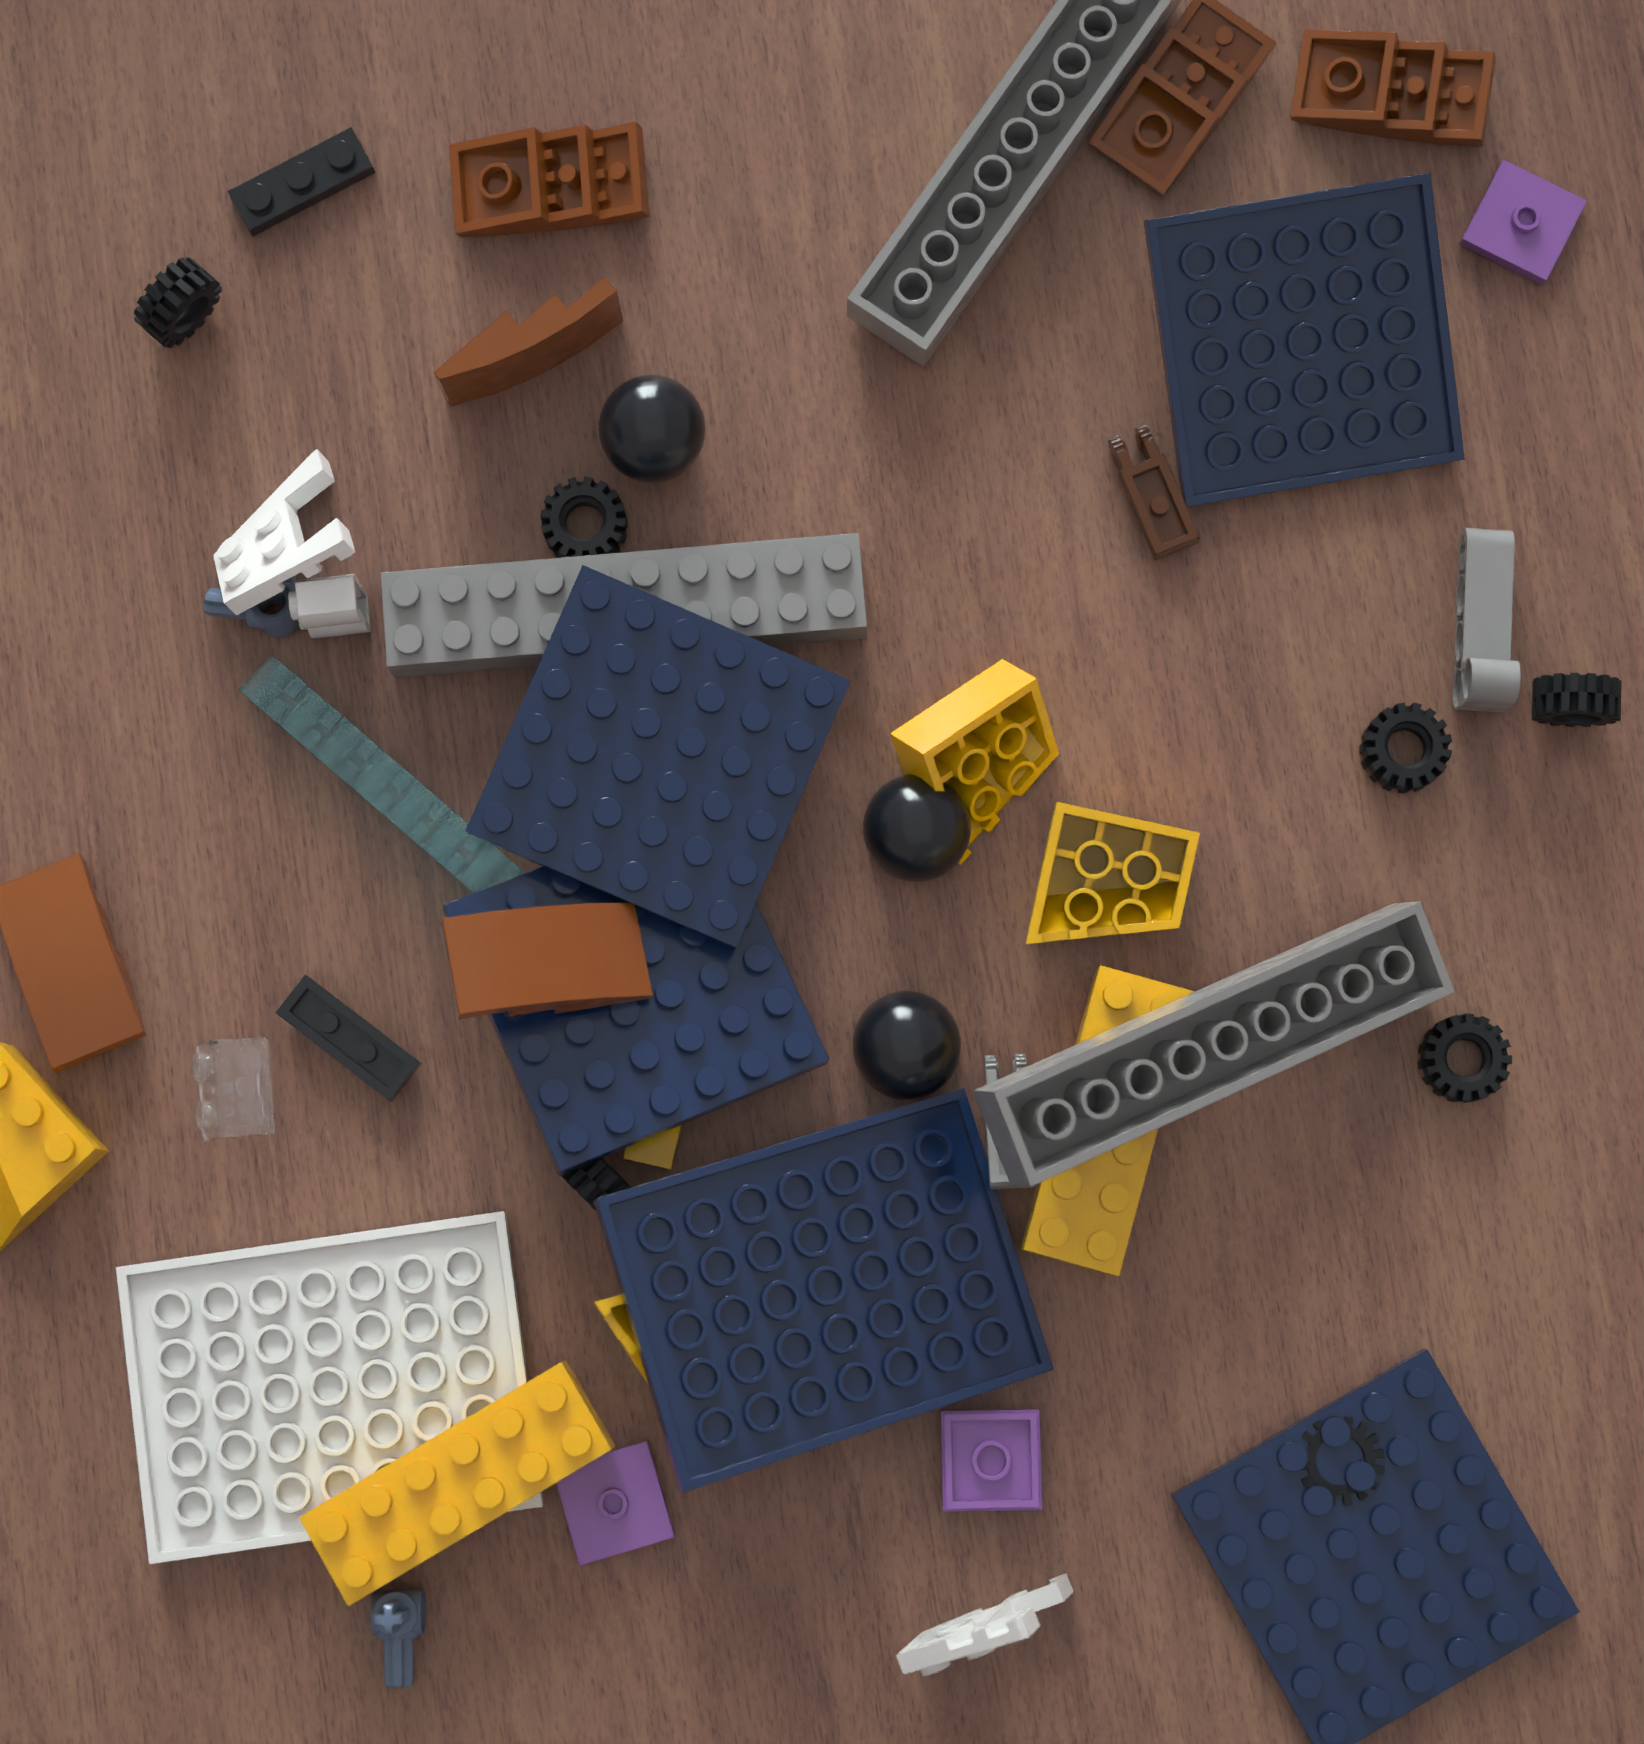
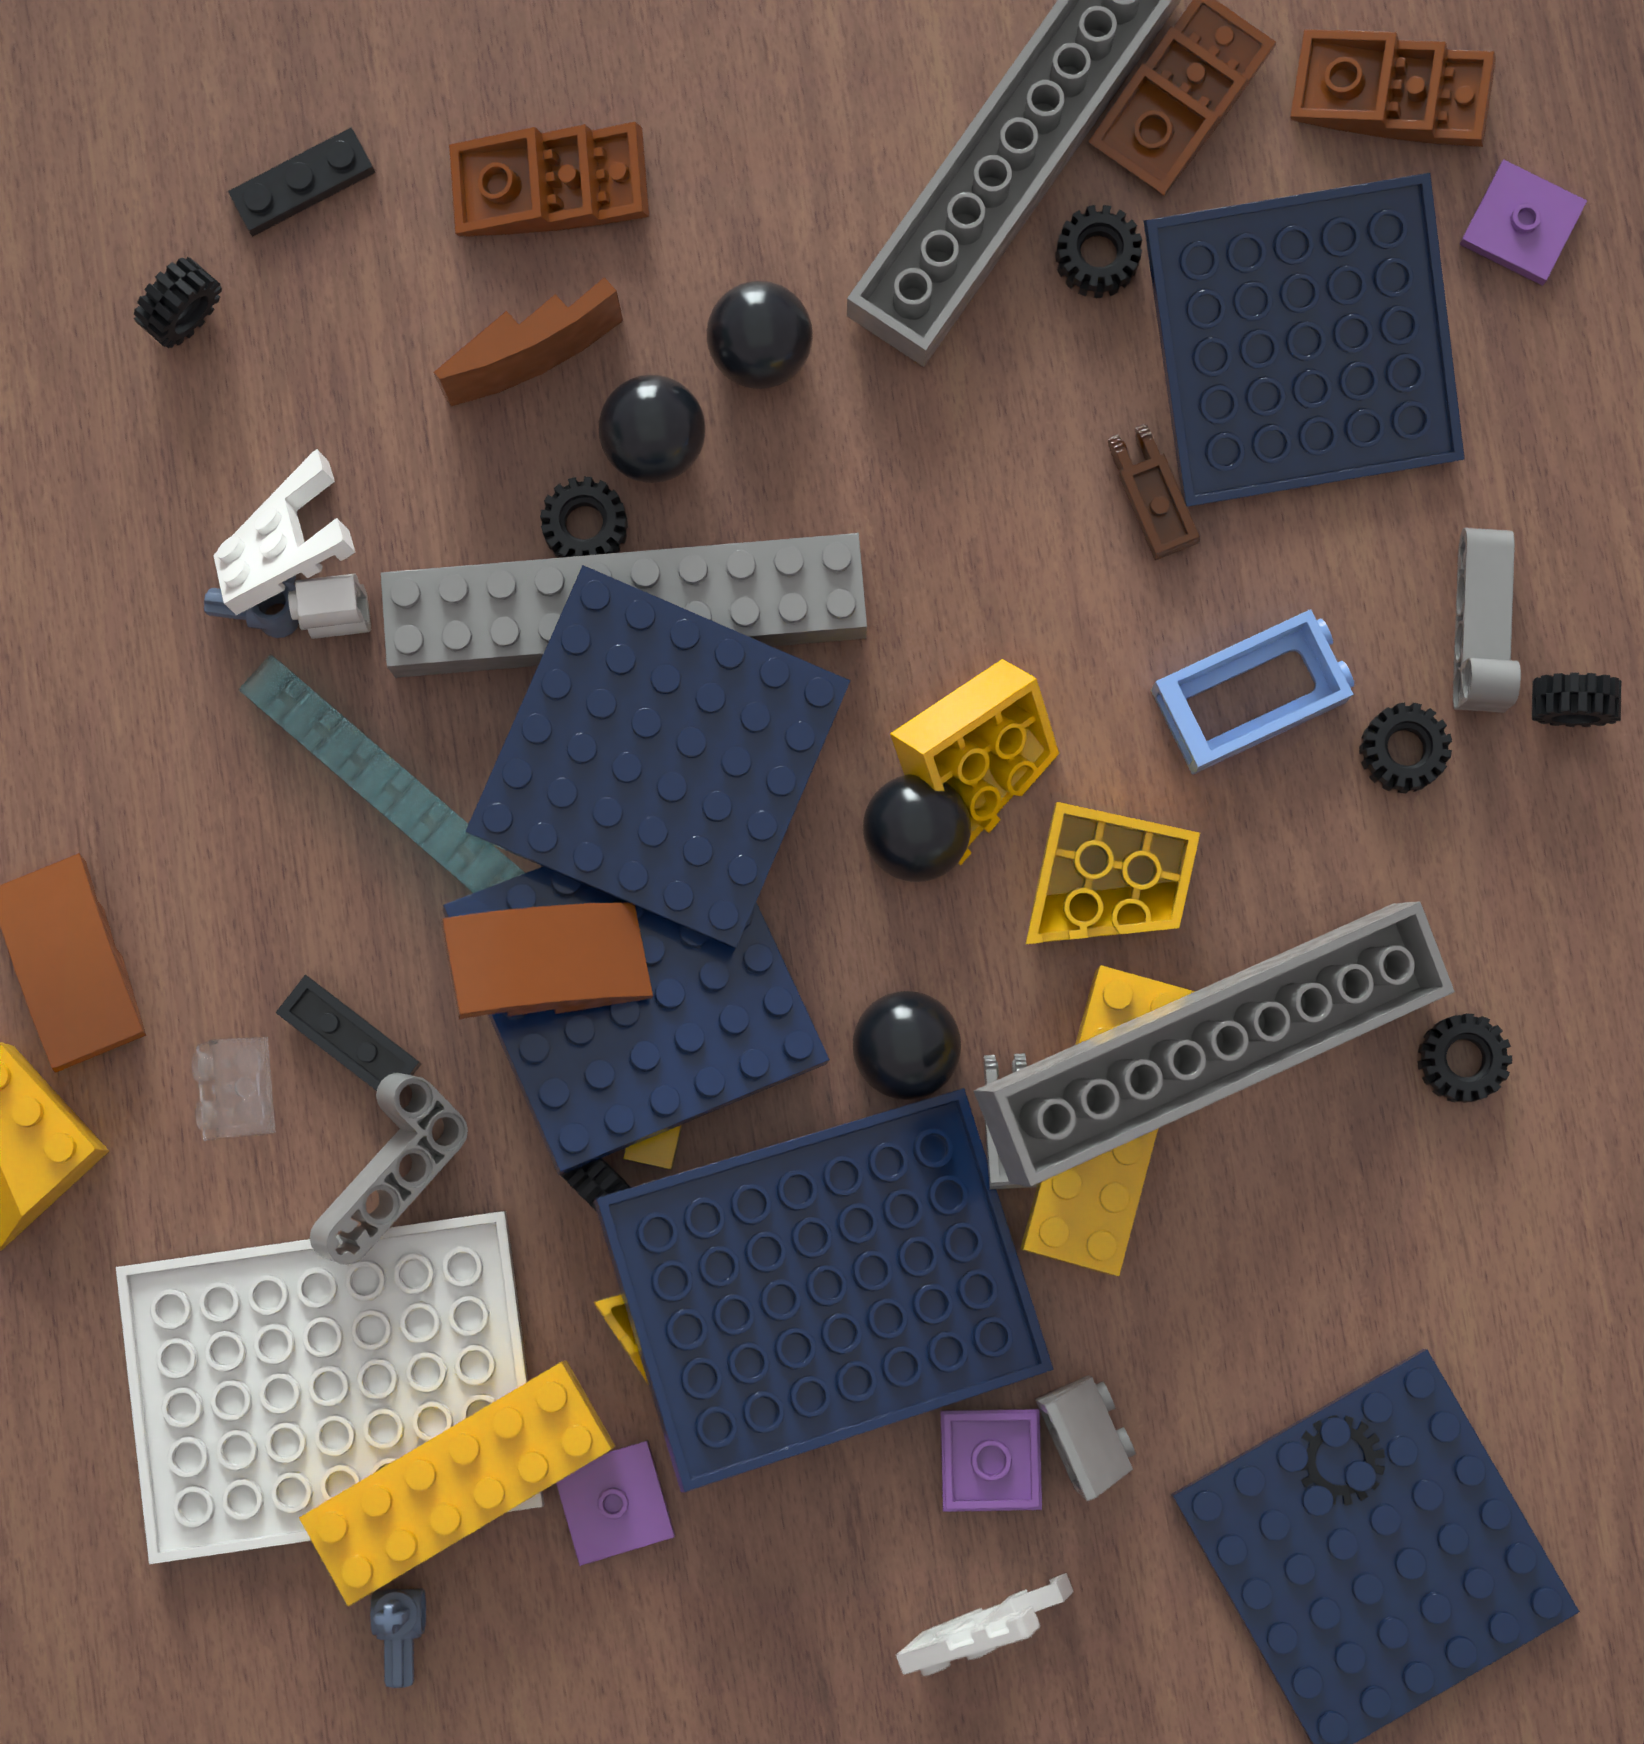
(383, 1170): none -> light grey beam
(759, 334): none -> black piece
(1085, 1435): none -> light grey slope
(1098, 224): none -> black tyre
(1299, 634): none -> light blue piece

